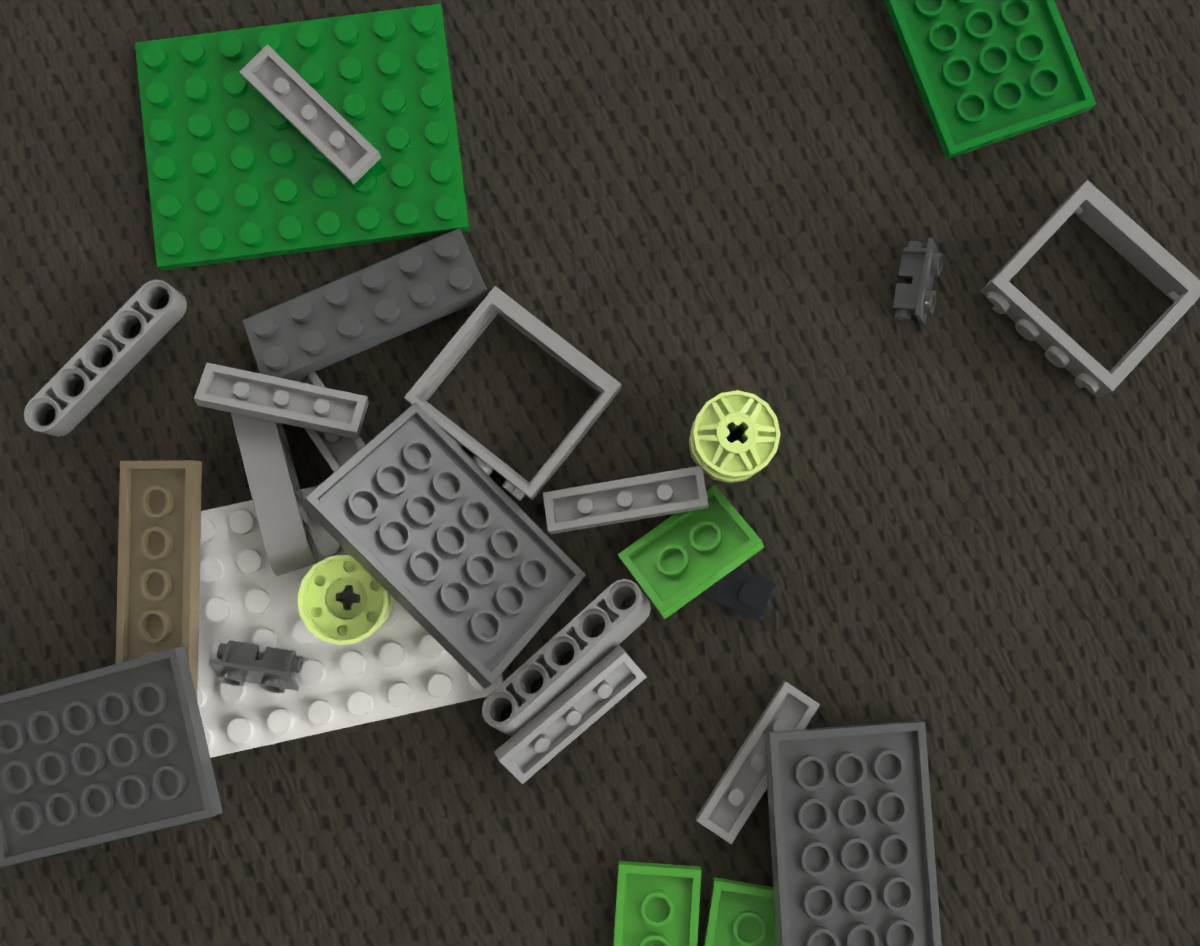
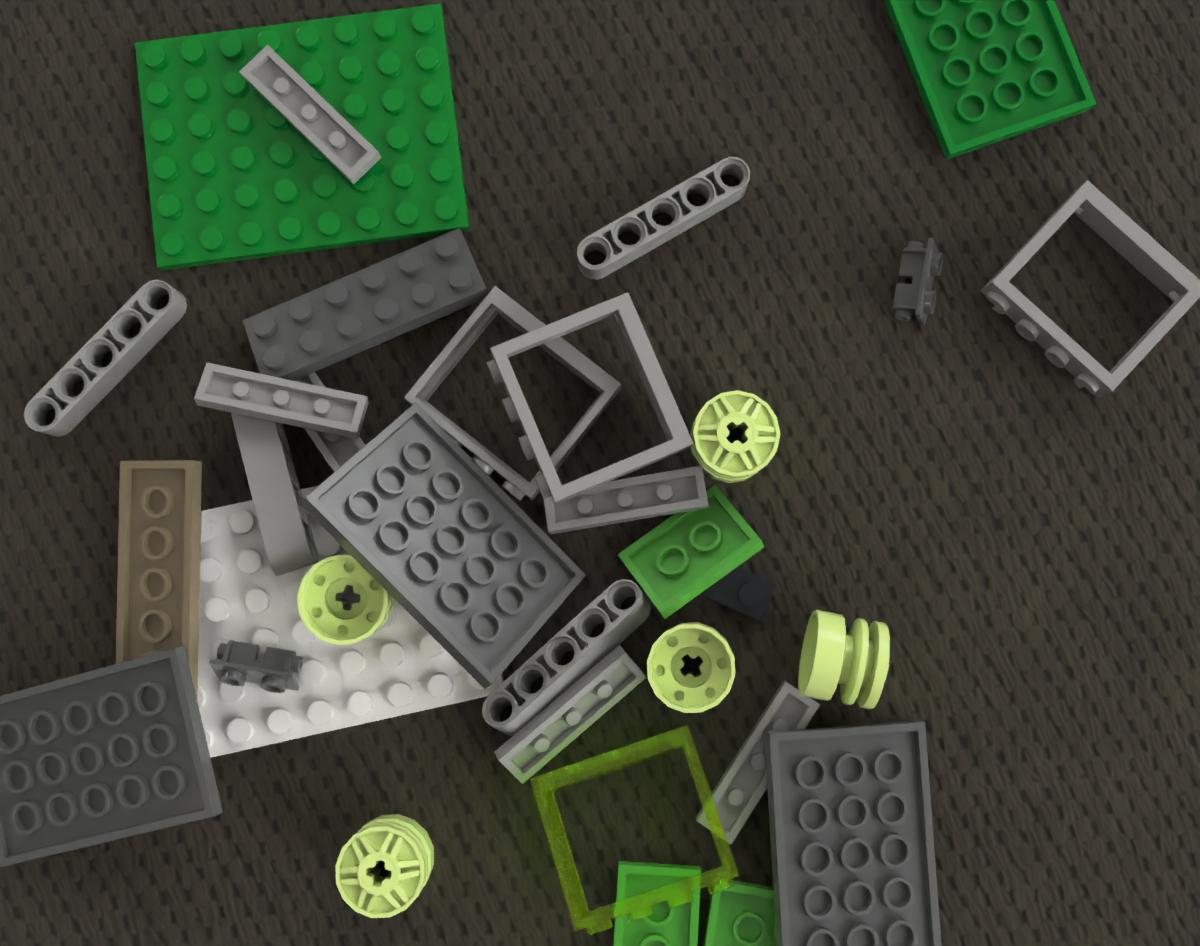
(406, 854): none -> yellowish green wheel
(640, 904): none -> clear neon green window
(647, 368): none -> light grey window
(672, 202): none -> light grey beam
(689, 691): none -> yellowish green wheel
(852, 660): none -> yellowish green wheel

